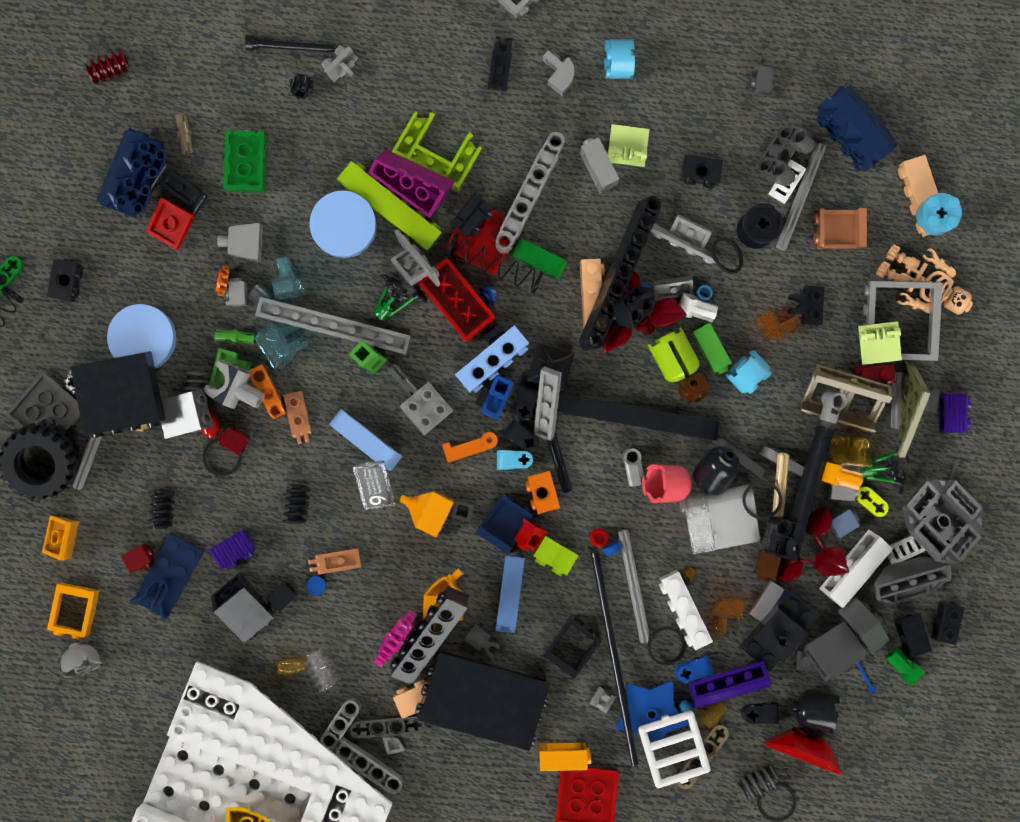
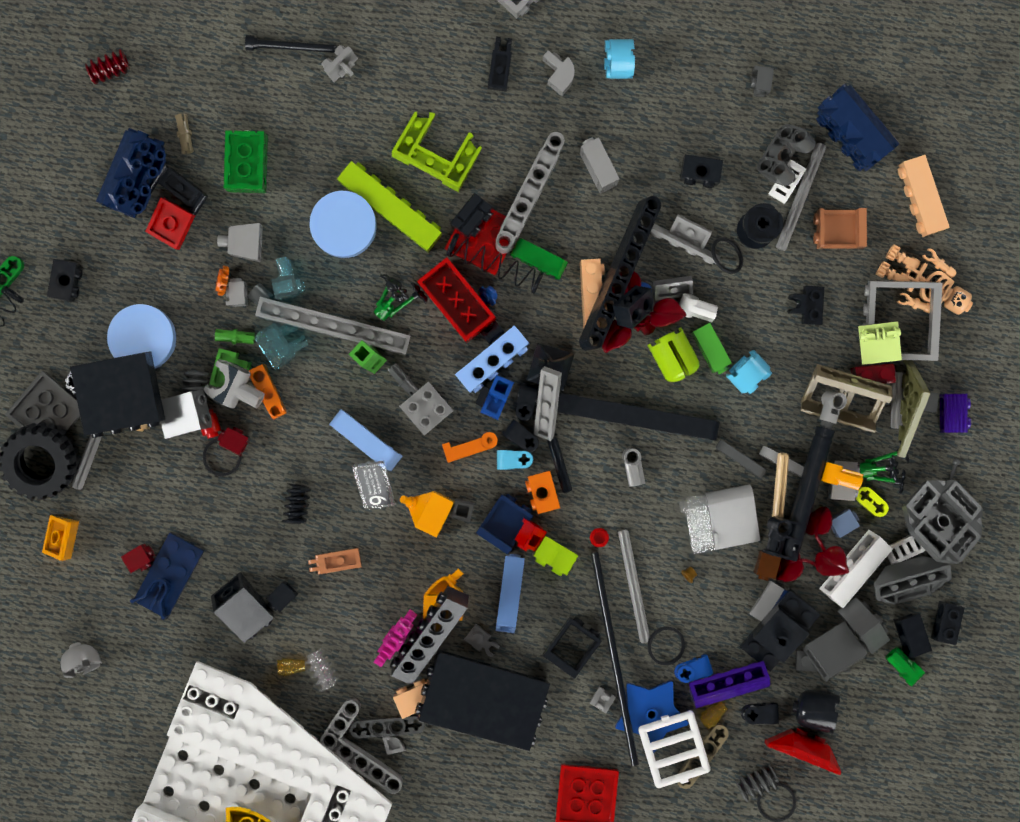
(91, 594): light orange window -> none
(161, 509): black piece -> none
(233, 549): dark purple brick -> none
(298, 416): nougat hinge -> none
(301, 86): black gear -> none
(316, 585): blue tile -> none
(412, 182): magenta wedge -> none
(412, 264): light grey bracket -> none
(564, 756): light orange window -> none
(612, 548): blue tile -> none
(628, 145): yellowish green hinge -> none
(666, 483): coral cylinder -> none
(685, 705): dark azure hinge -> none
(687, 613): white brick -> none
(694, 388): reddish brown brick -> none
(705, 290): dark azure hinge -> none
(717, 470): black cylinder -> none
(723, 608): clear orange brick -> none
(757, 483): black piece -> none
(771, 328): clear orange brick -> none
(853, 454): clear yellow hinge -> none
(871, 688): blue hinge -> none
(950, 212): medium azure brick -> none

